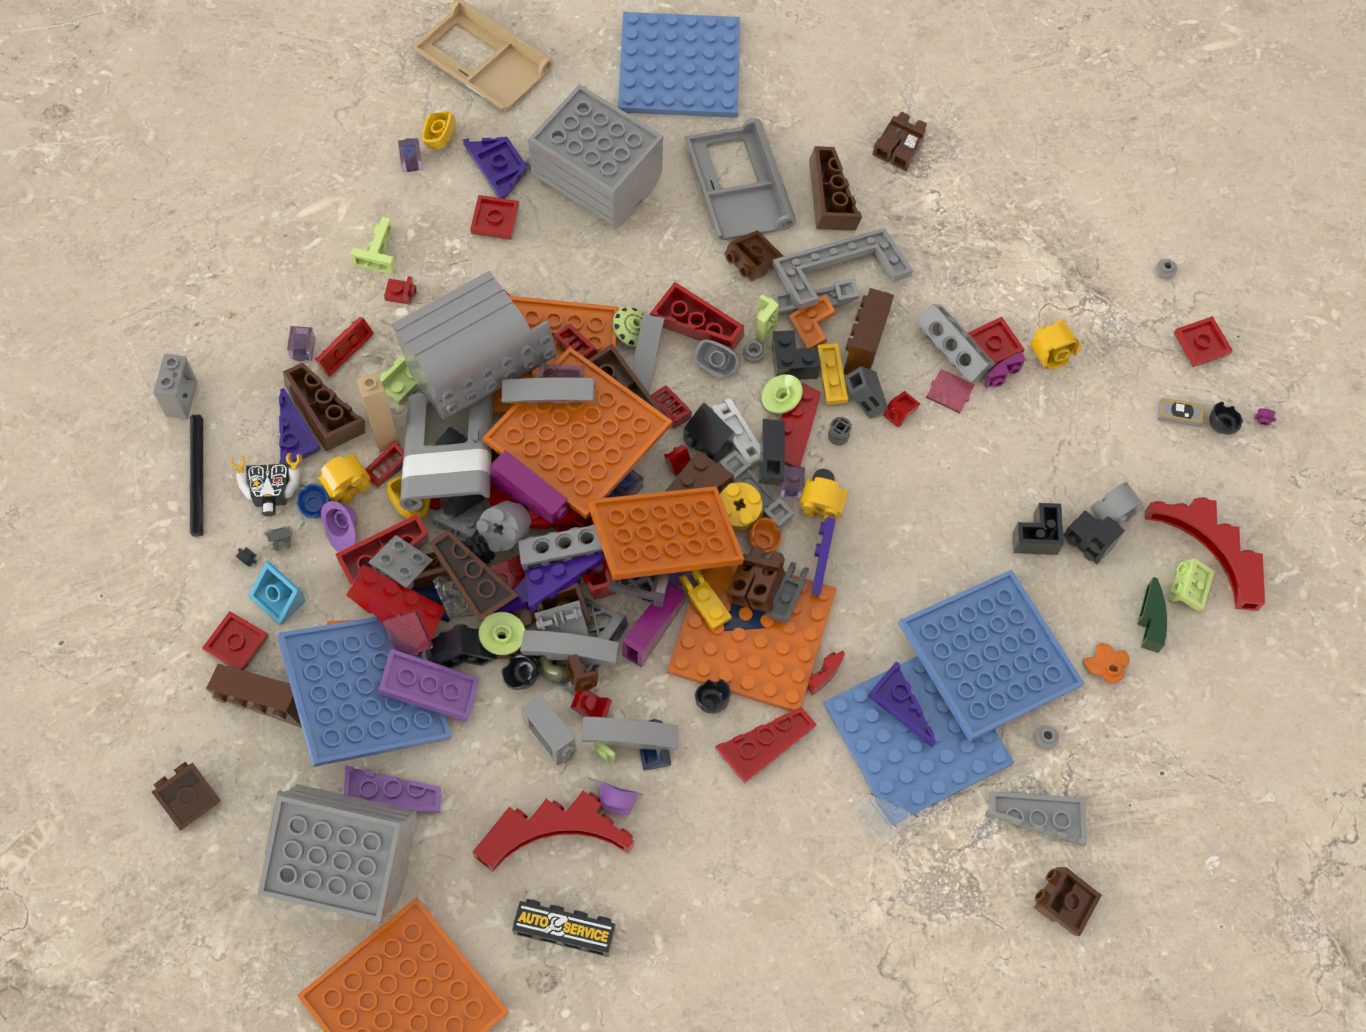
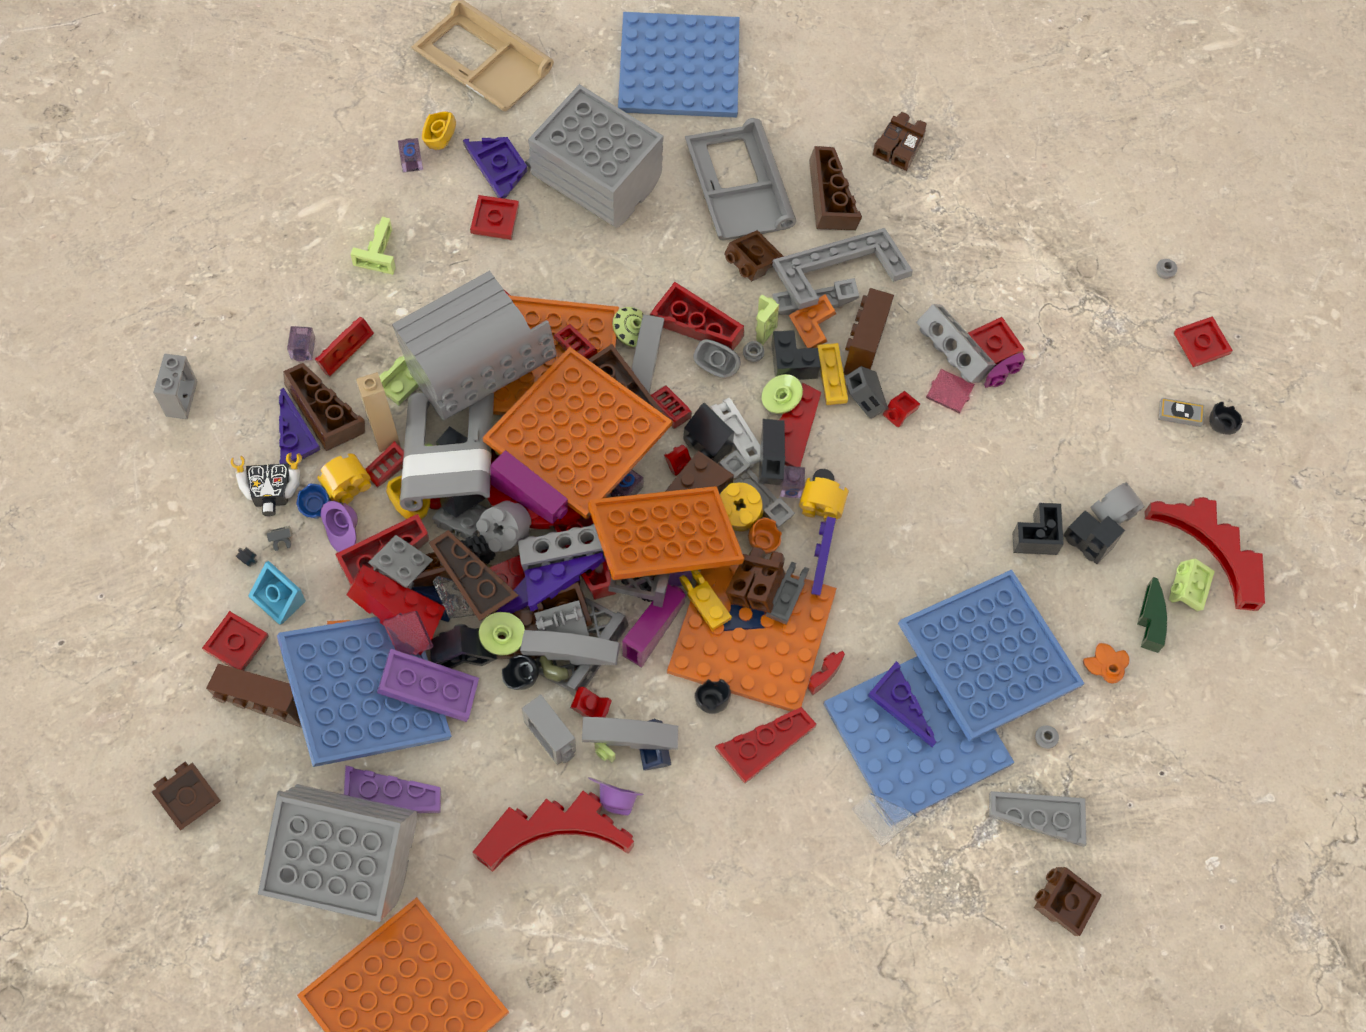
(196, 475): black axle -> none
(400, 291): red bracket -> none
(548, 390): light grey slope -> none
(561, 371): slope -> none
(564, 928): brick -> none
(577, 674): reddish brown bracket -> none
(836, 434): dark grey wheel -> none
(1055, 344): yellow brick -> none
(1265, 416): magenta plate -> none

